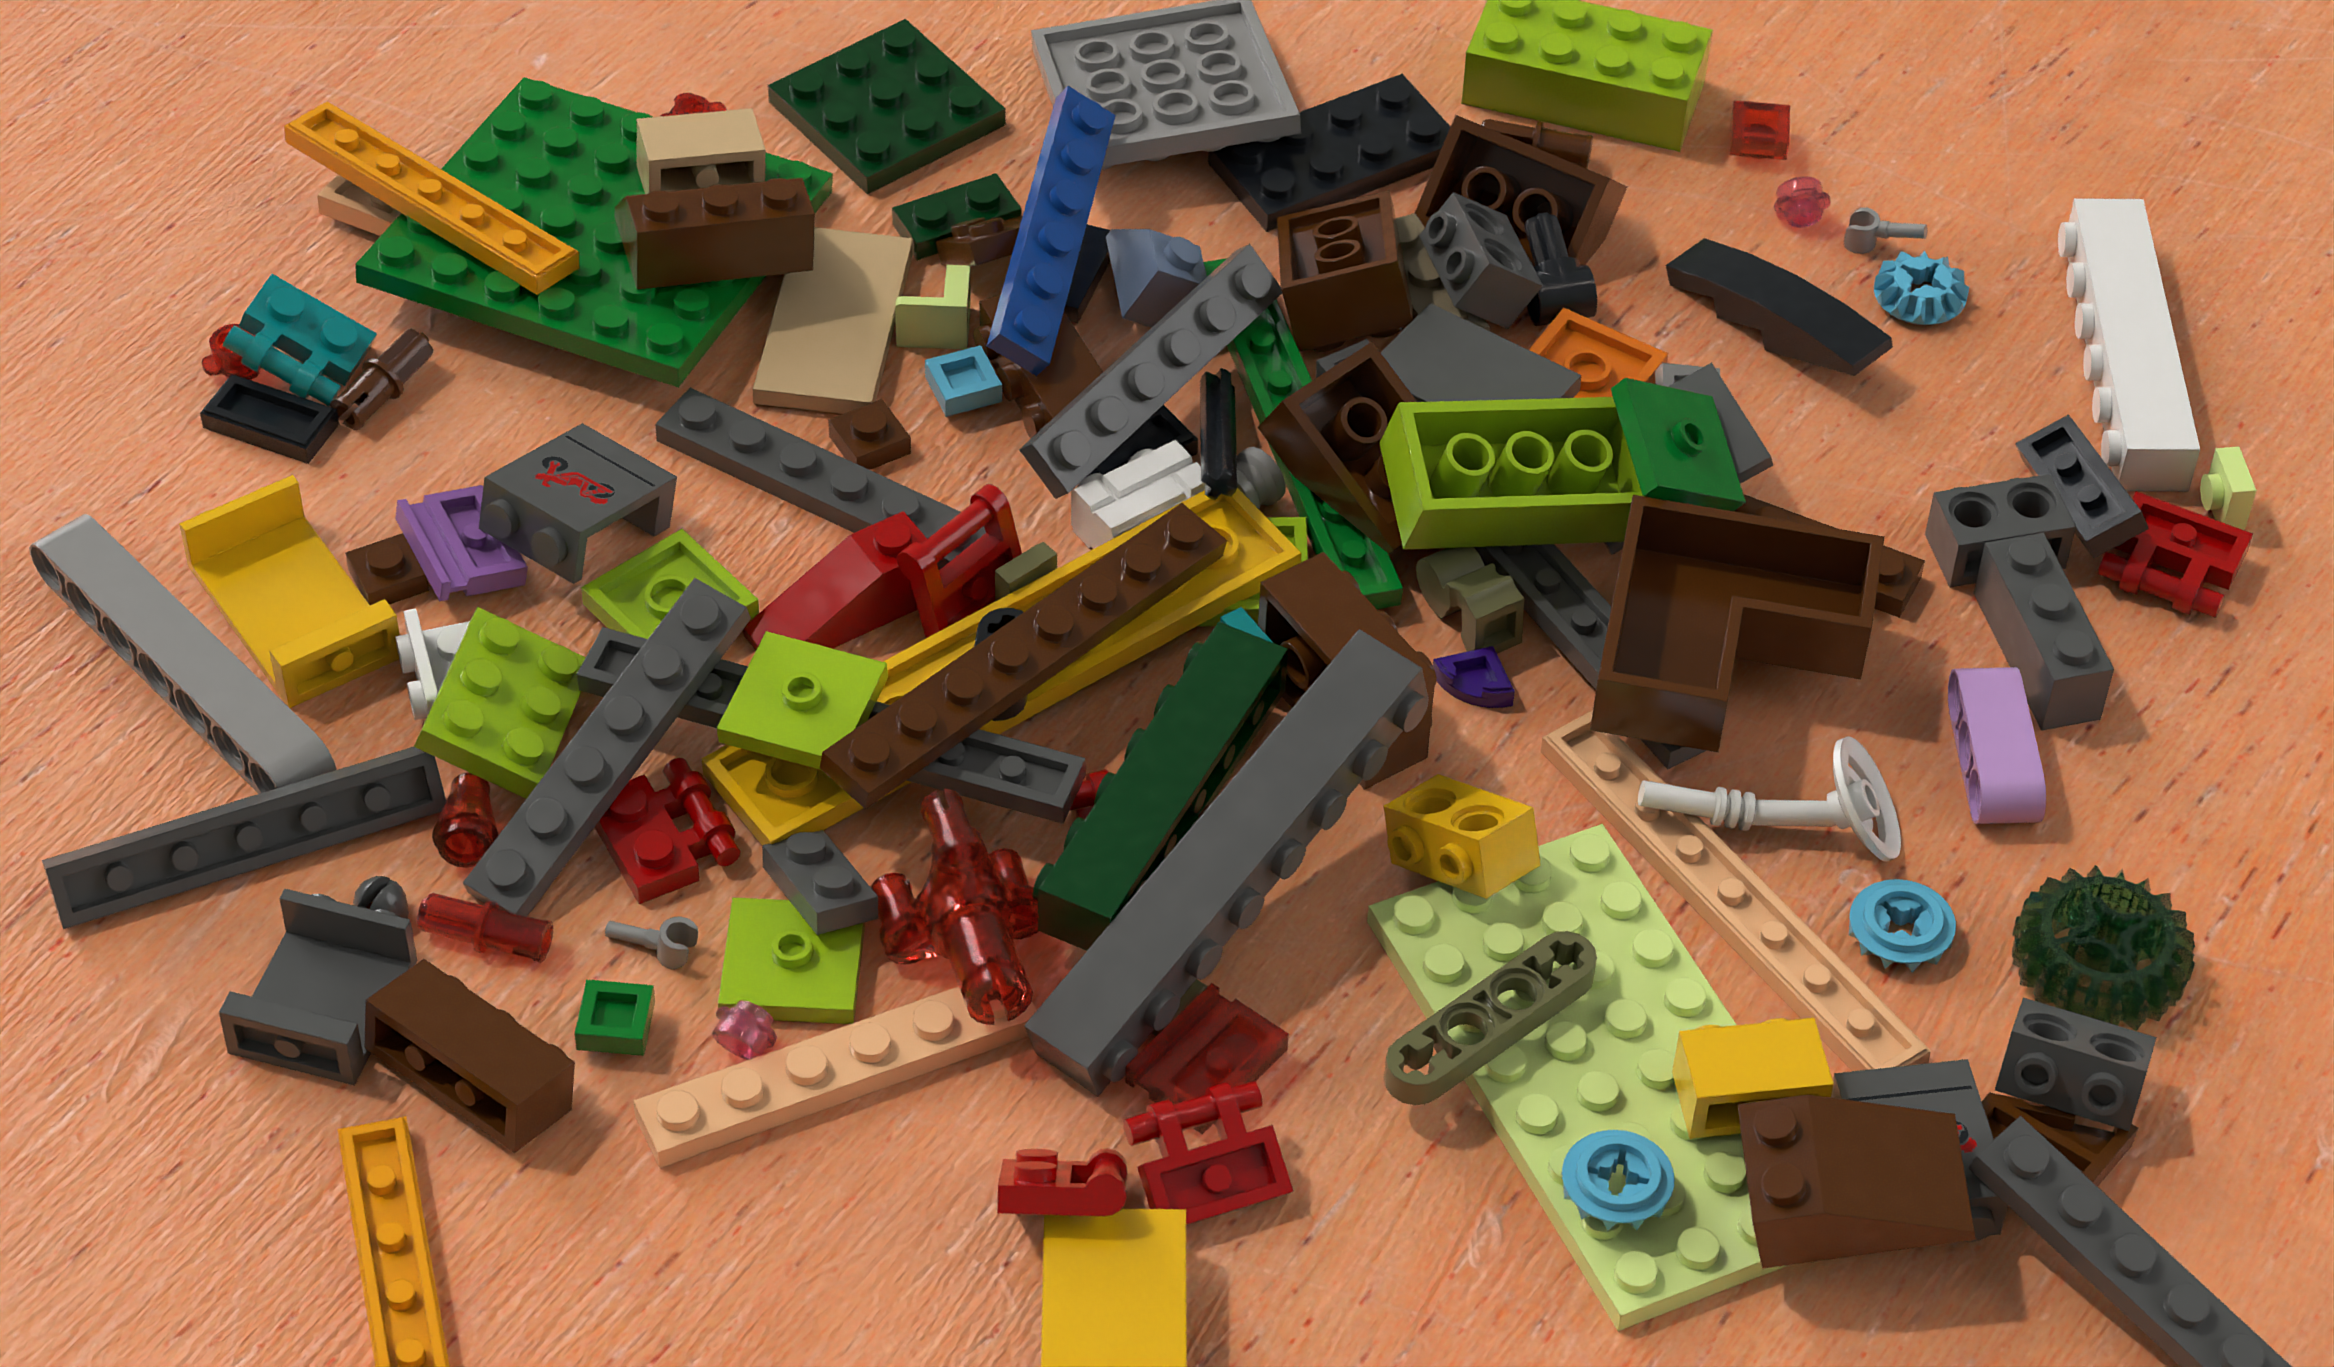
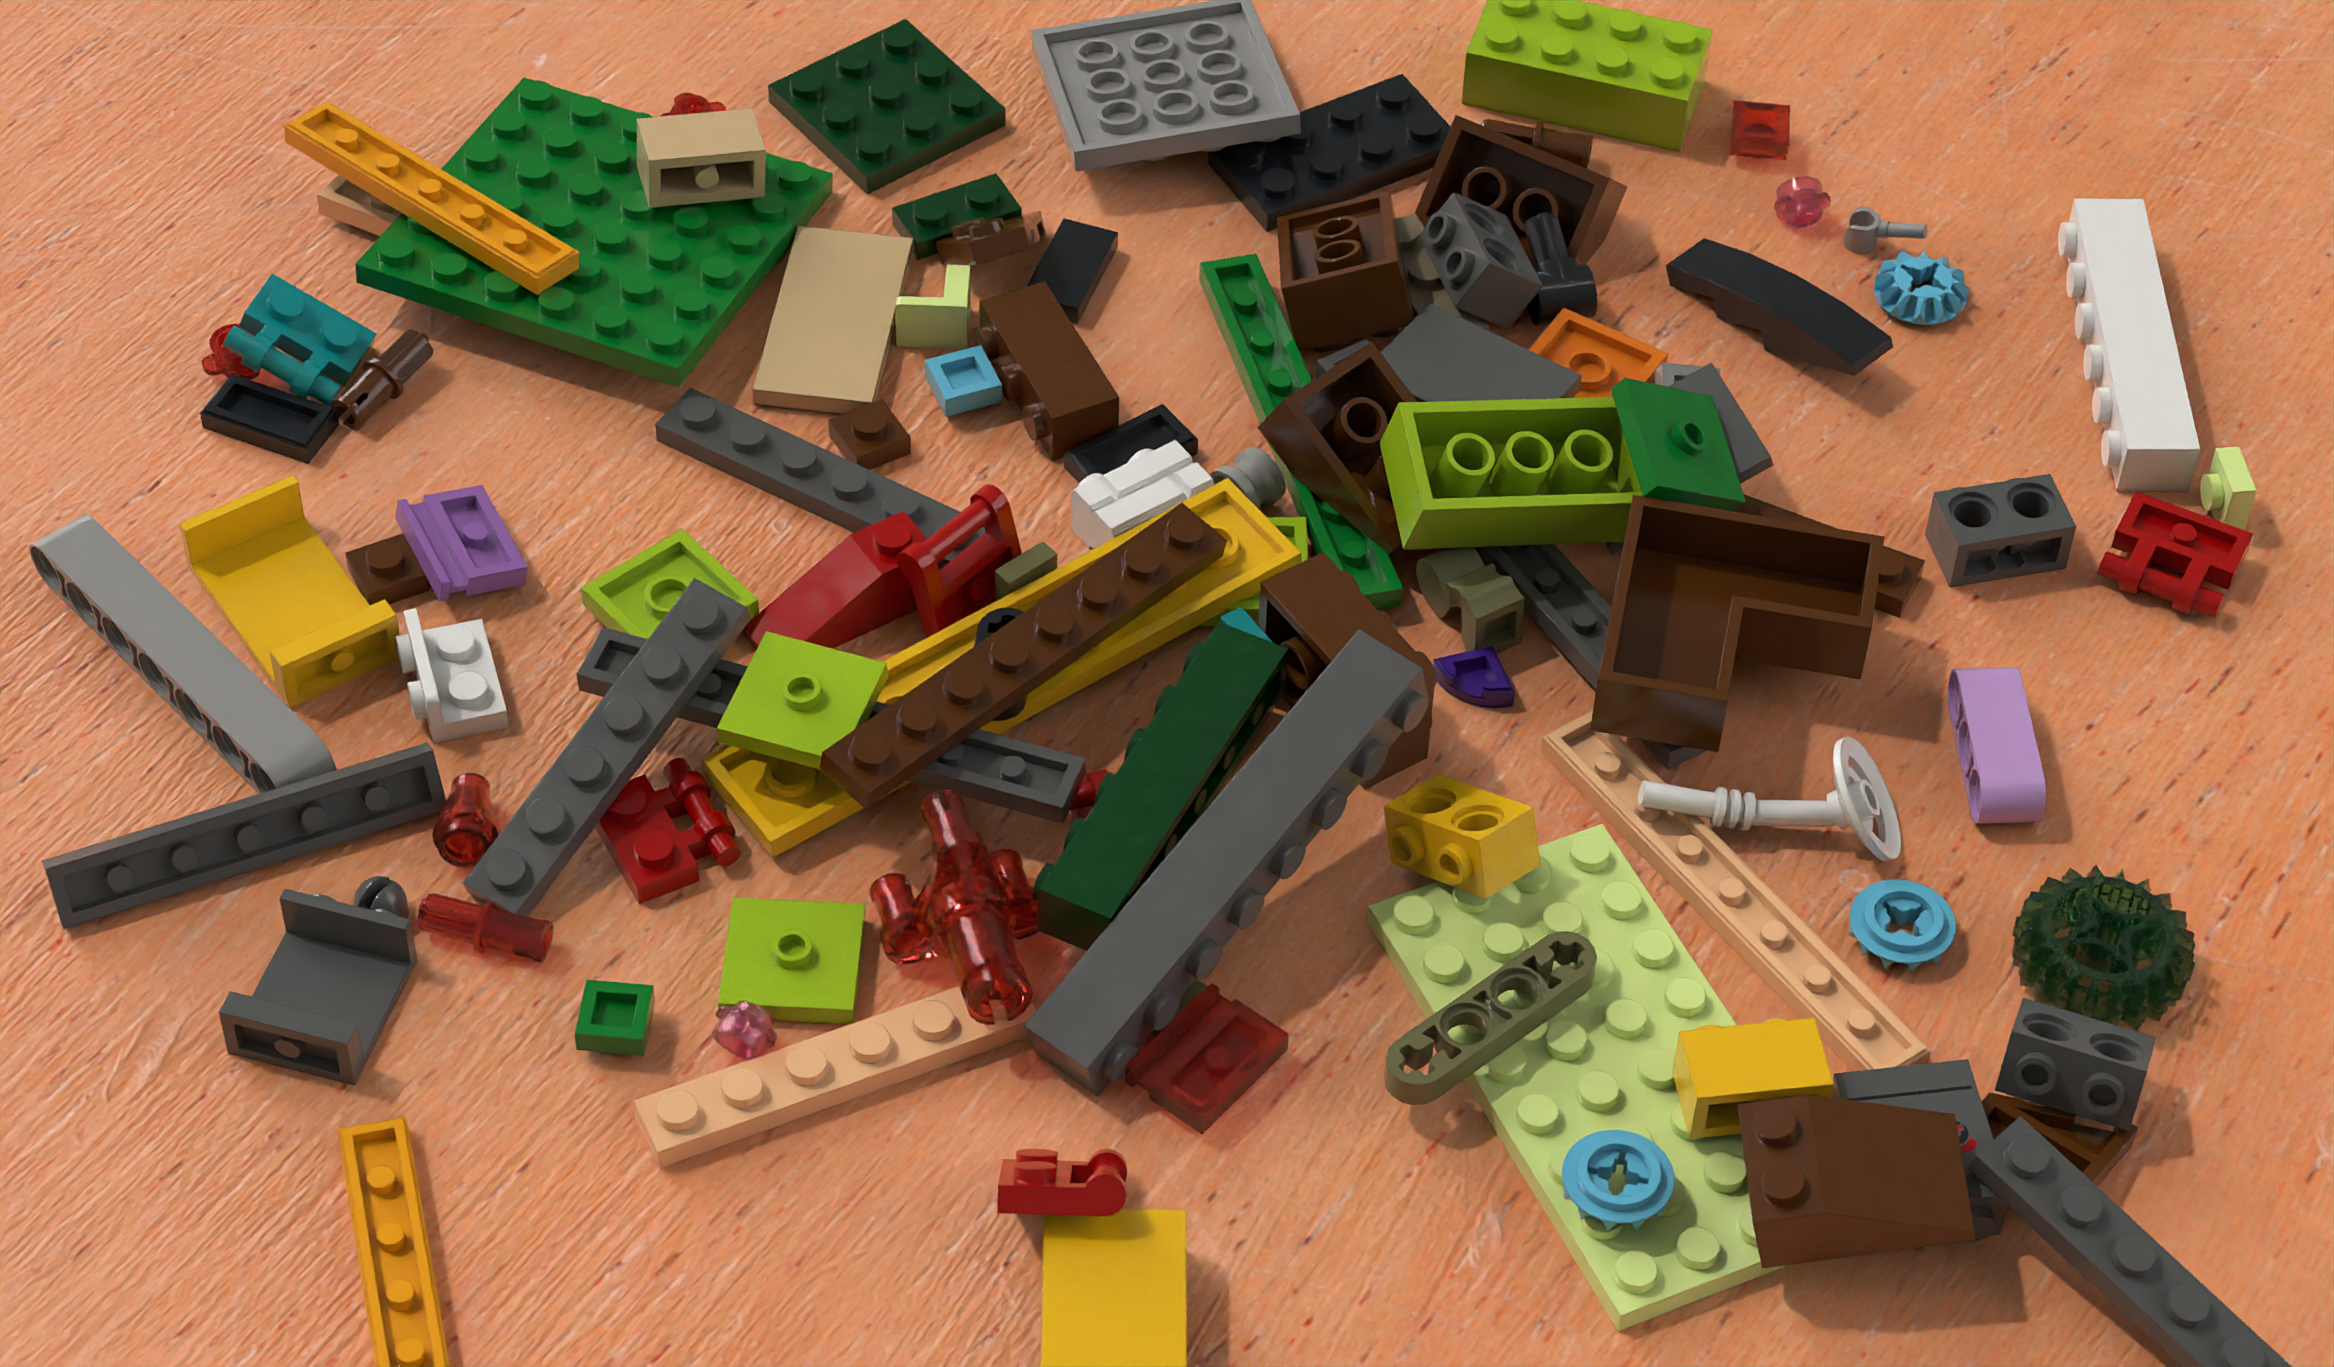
(469, 1055): reddish brown brick -> none
(503, 704): lime plate -> none
(569, 492): dark grey panel -> none
(672, 931): light grey hand -> none
(717, 232): reddish brown slope -> none
(820, 882): dark grey plate -> none
(1051, 231): blue plate -> none
(1151, 371): dark grey plate -> none
(1152, 272): sand blue slope -> none
(1213, 1177): red plate -> none
(1218, 434): black axle -> none
(2043, 631): dark grey brick -> none
(2093, 495): black plate -> none

